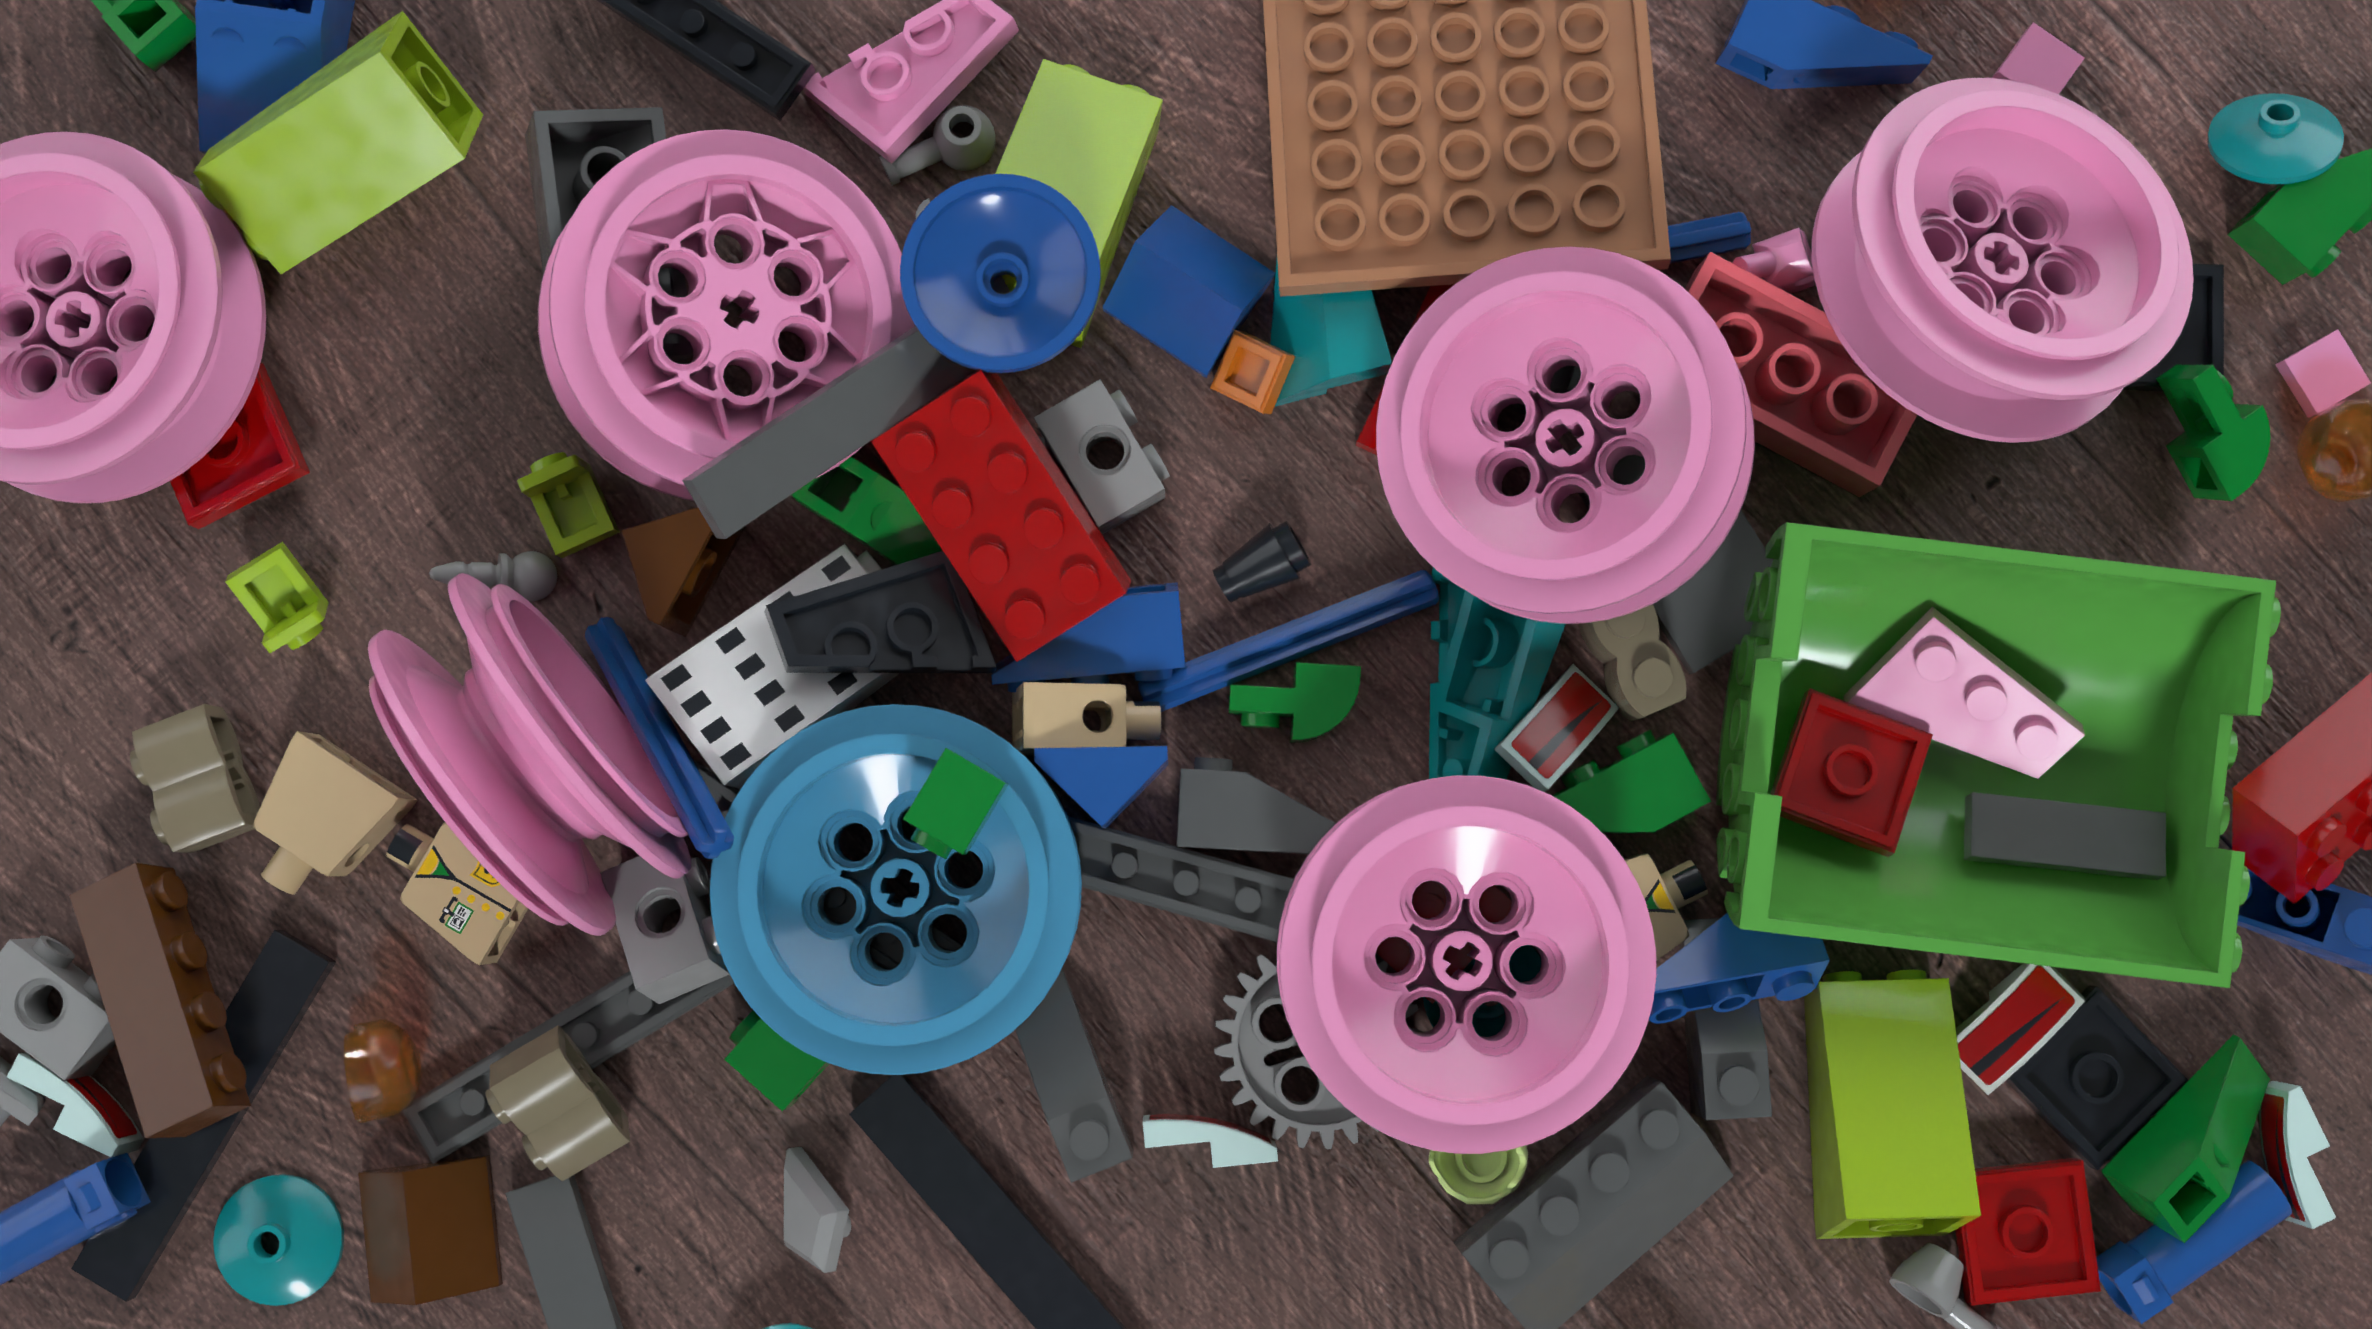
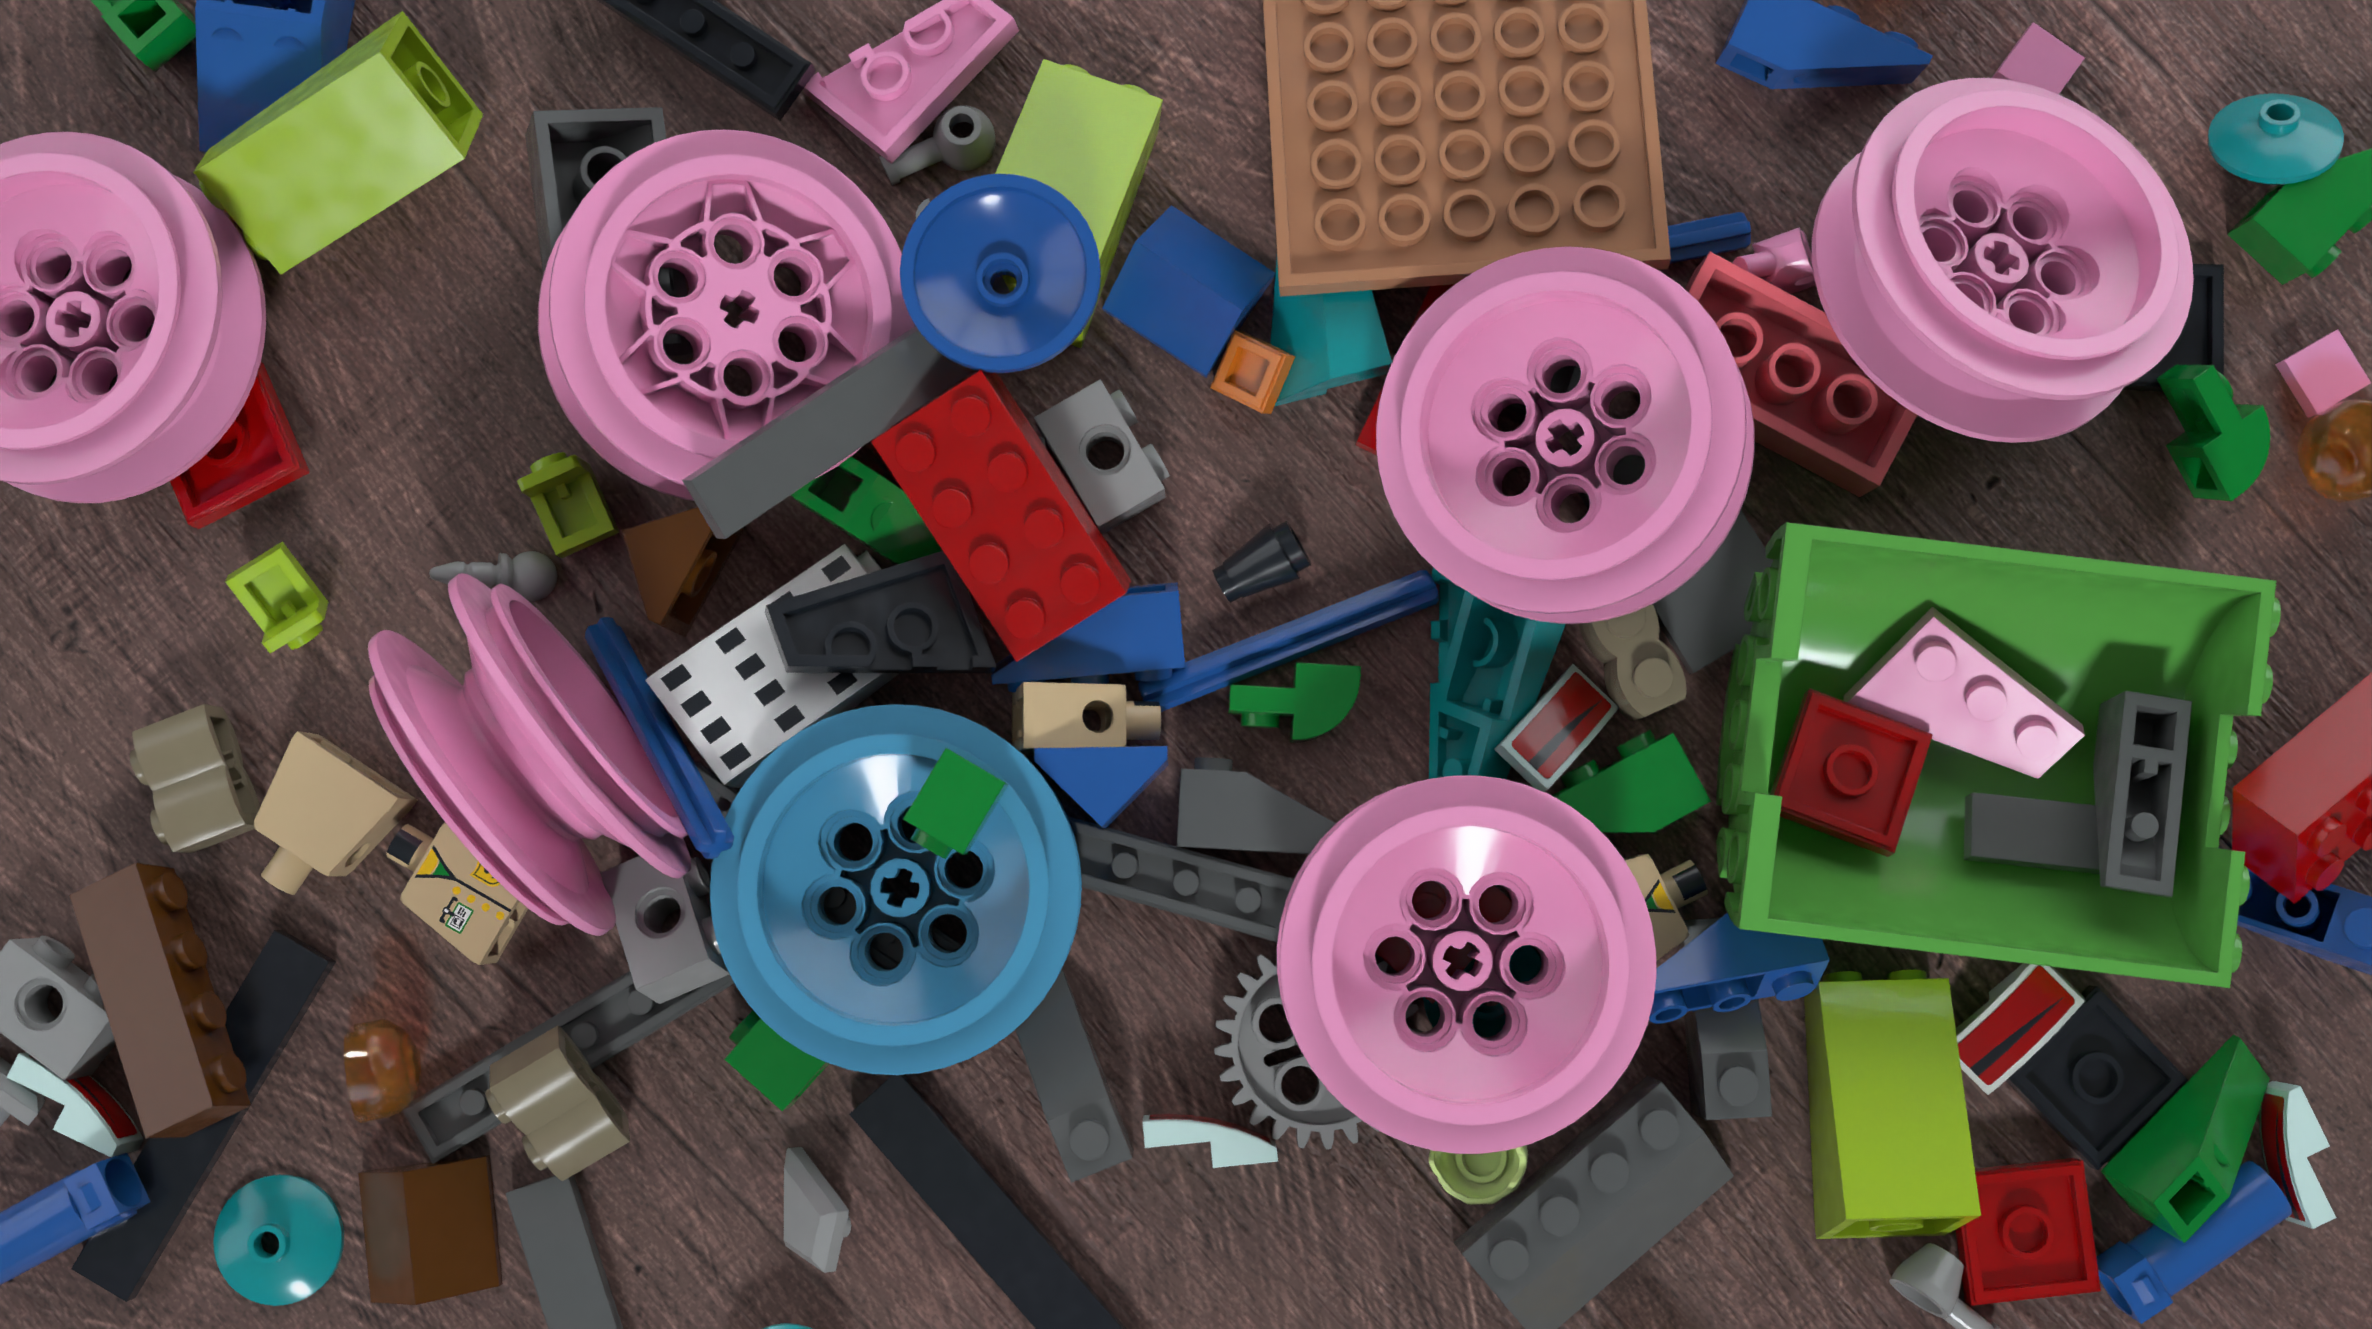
(2140, 790): none -> dark grey slope

